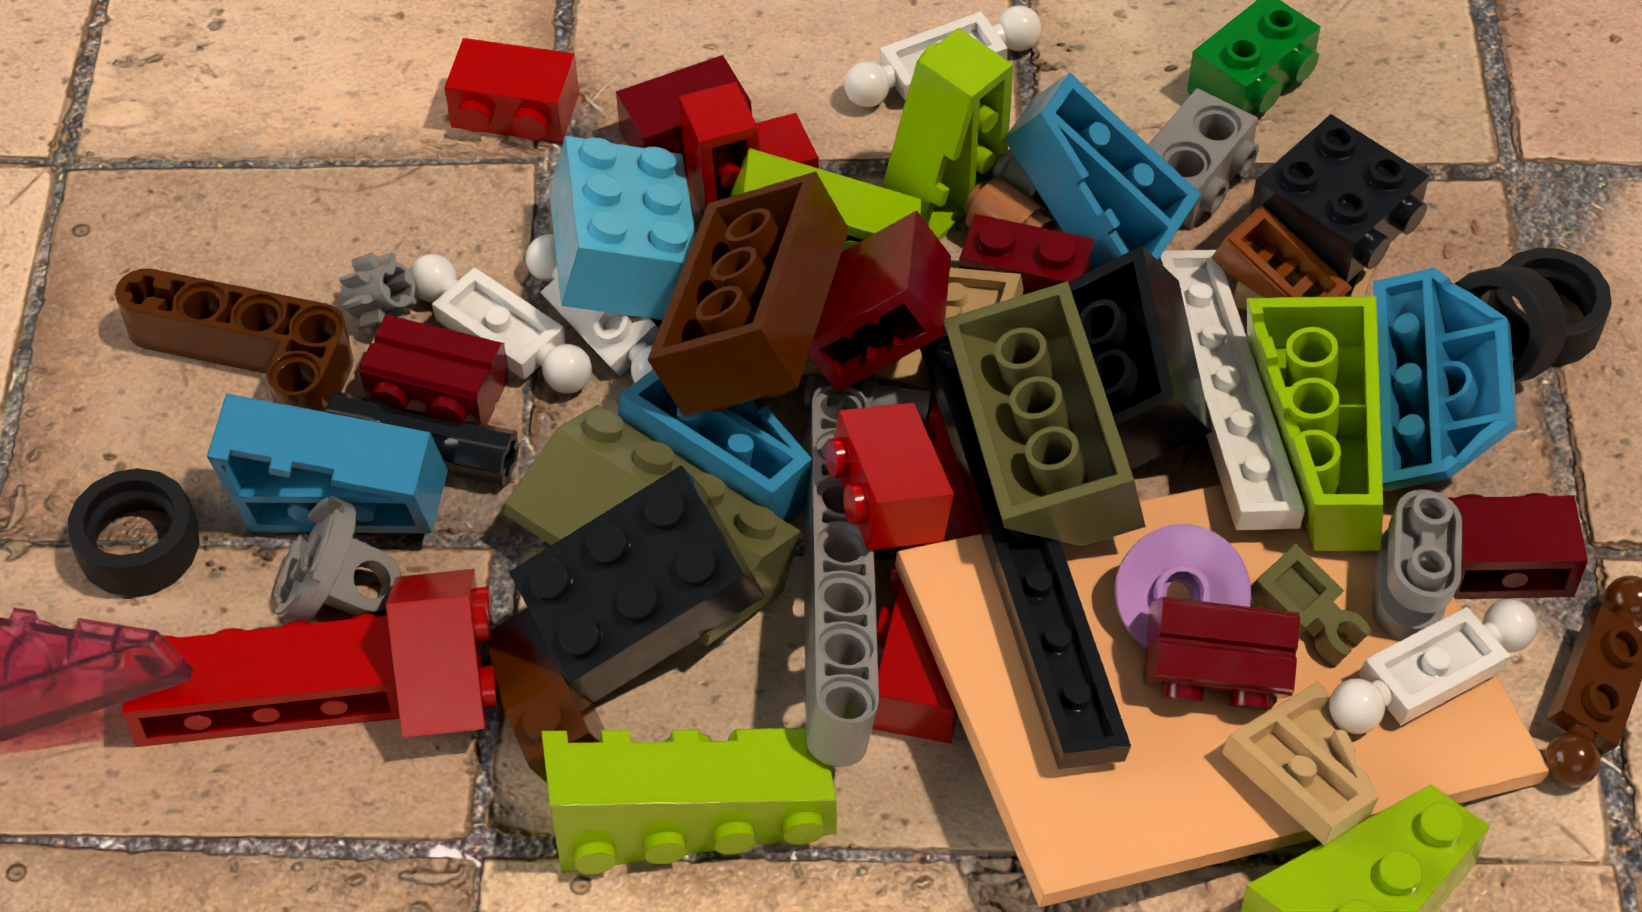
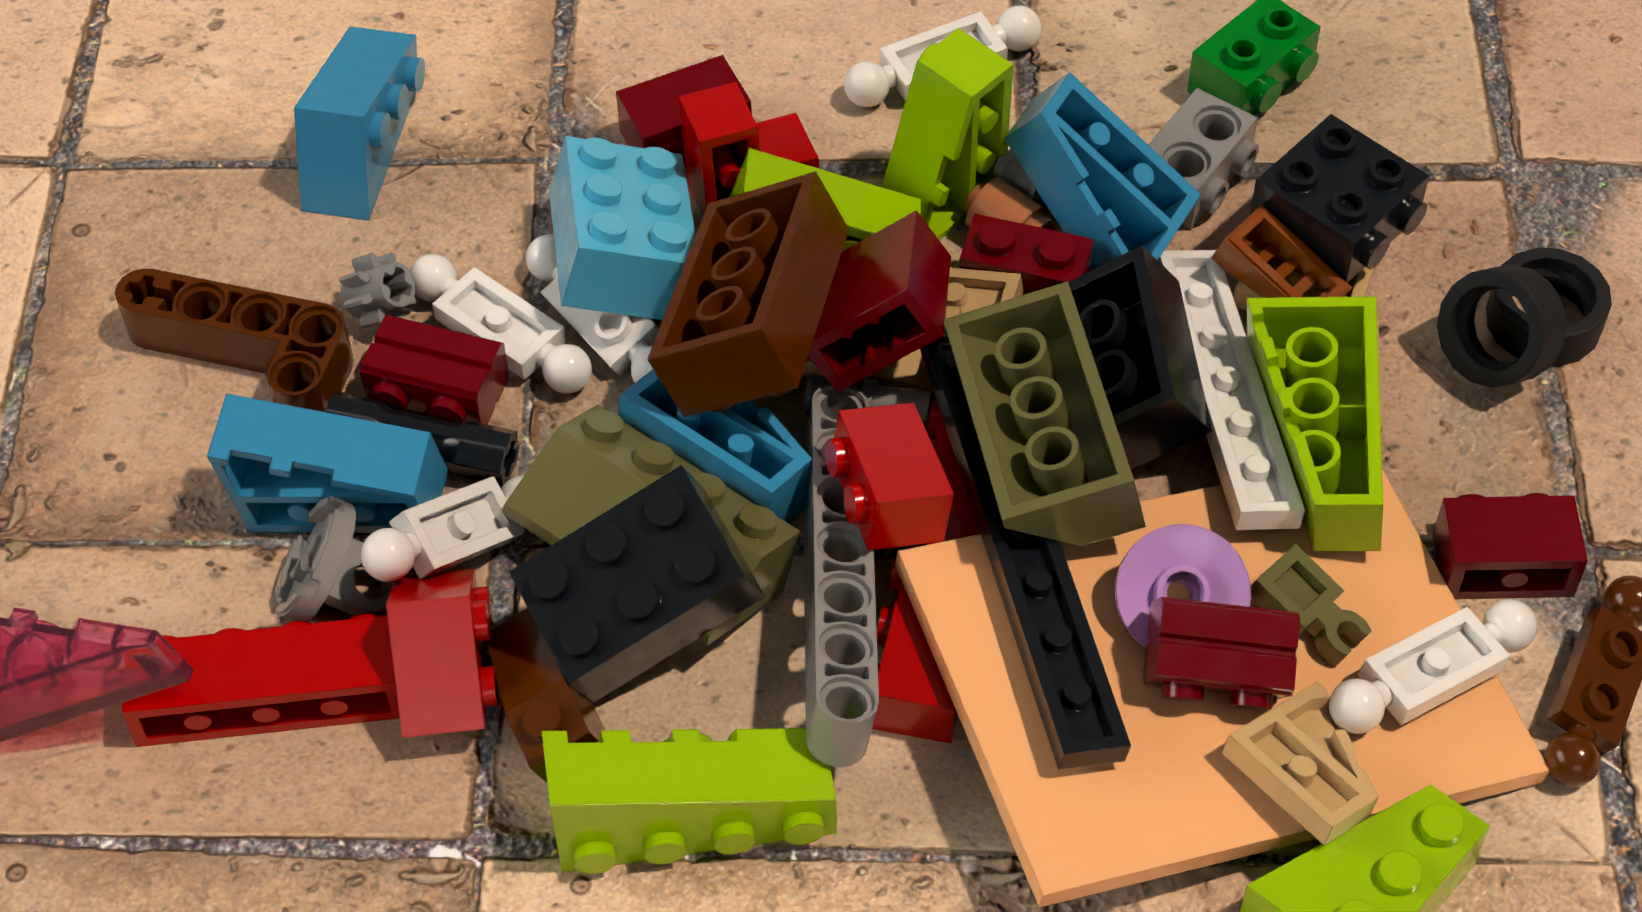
(125, 493): black tyre -> none
(354, 120): none -> dark azure wedge
(442, 532): none -> white plate
(512, 90): red brick -> none
(1417, 564): light grey brick -> none
(1440, 377): dark azure wedge -> none

